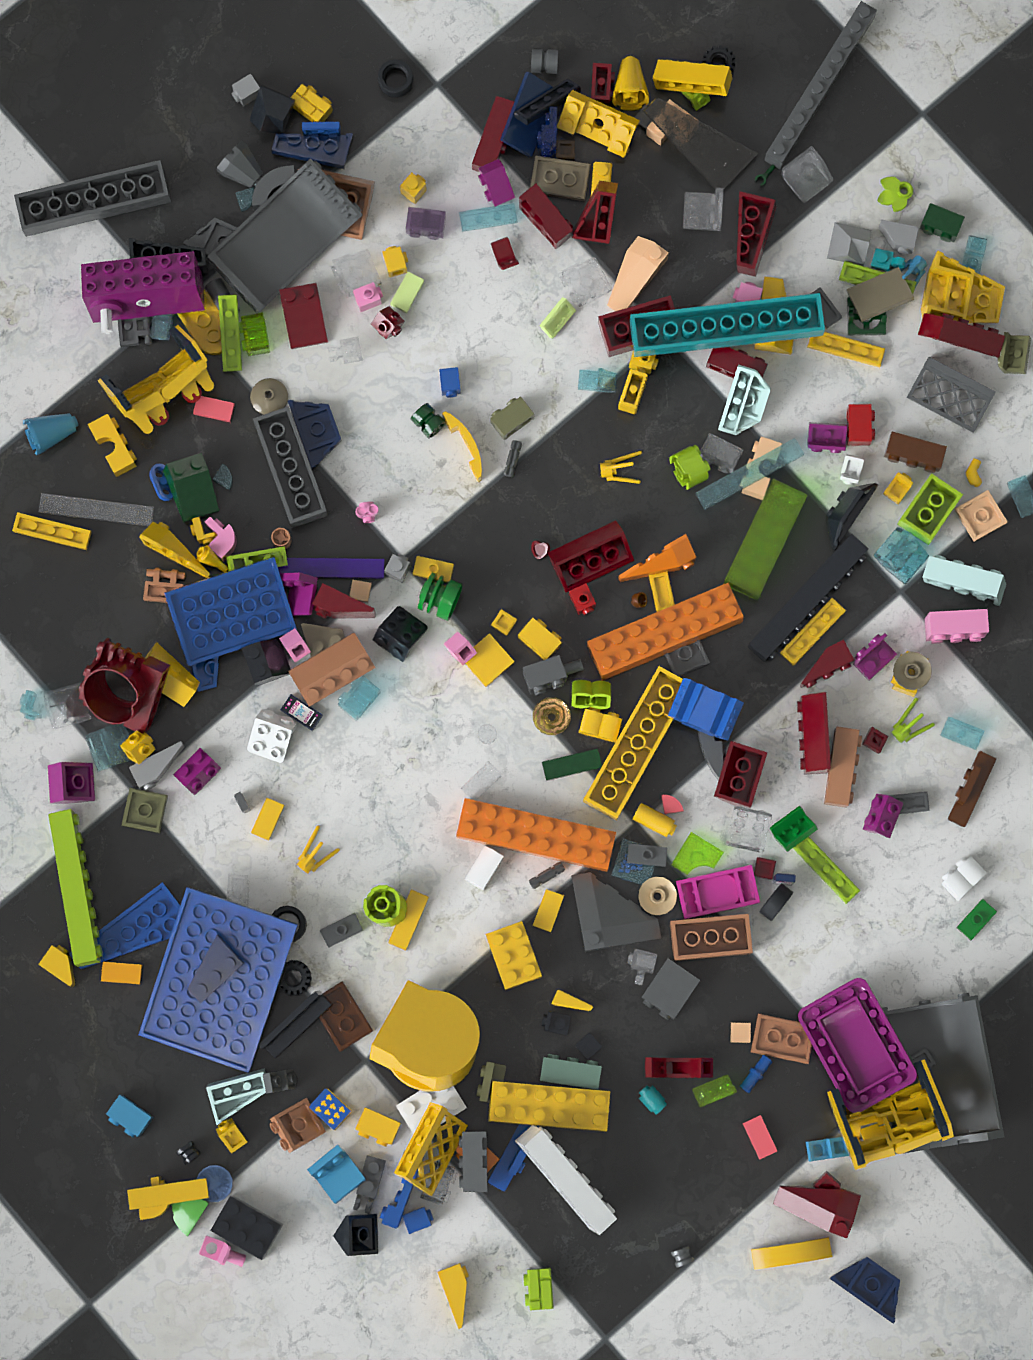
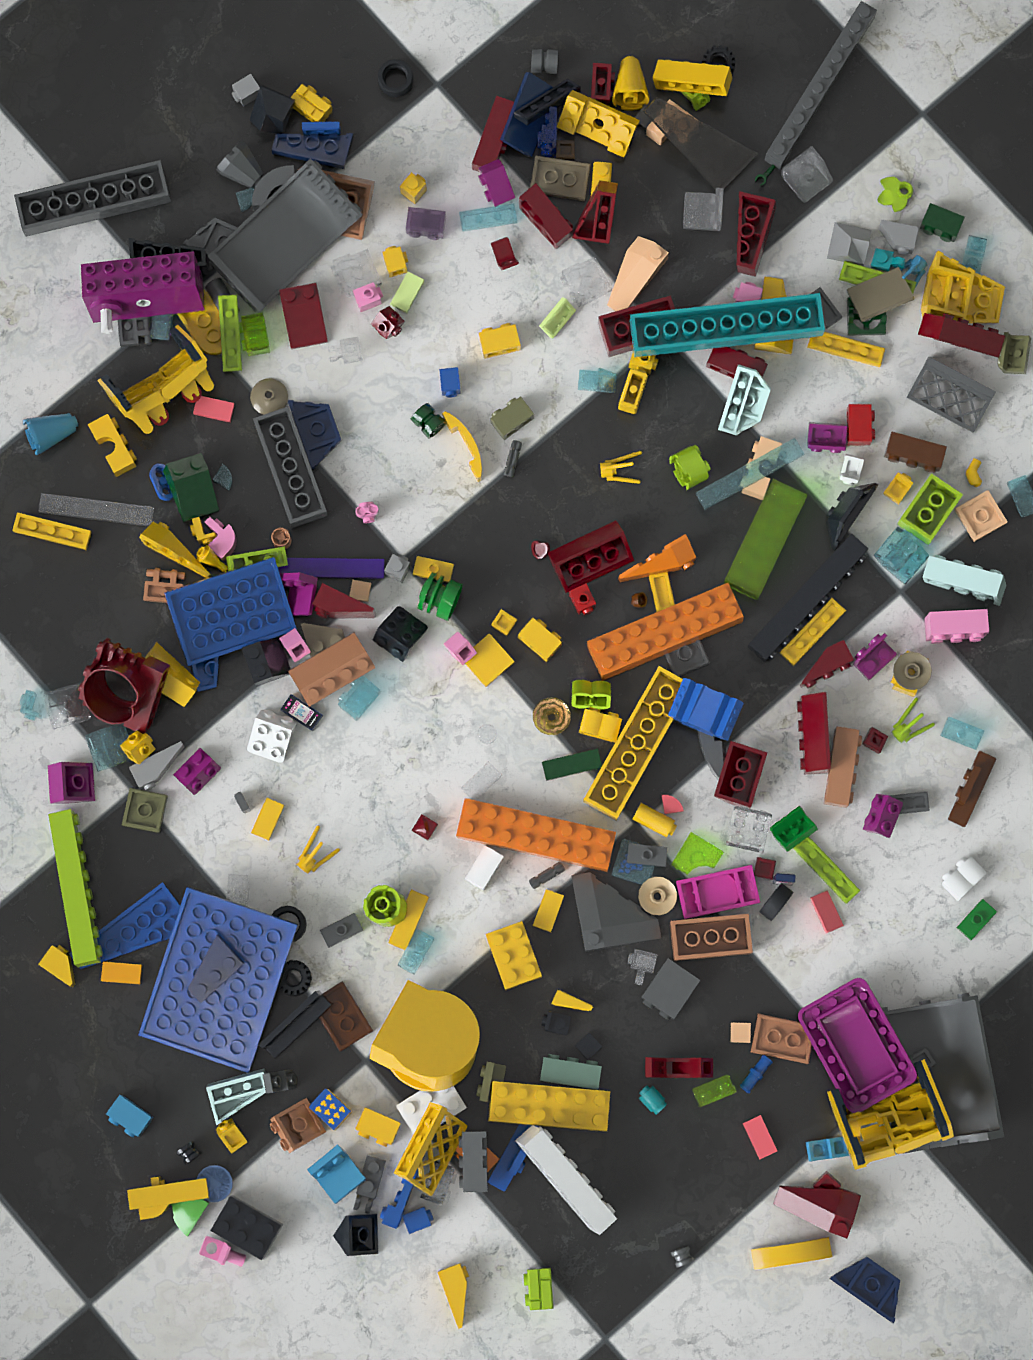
(416, 951): none -> clear light blue slope
(424, 827): none -> dark red tile
(499, 340): none -> yellow brick
(549, 674): dark grey brick -> none
(721, 453): clear brick -> none
(826, 912): none -> coral slope

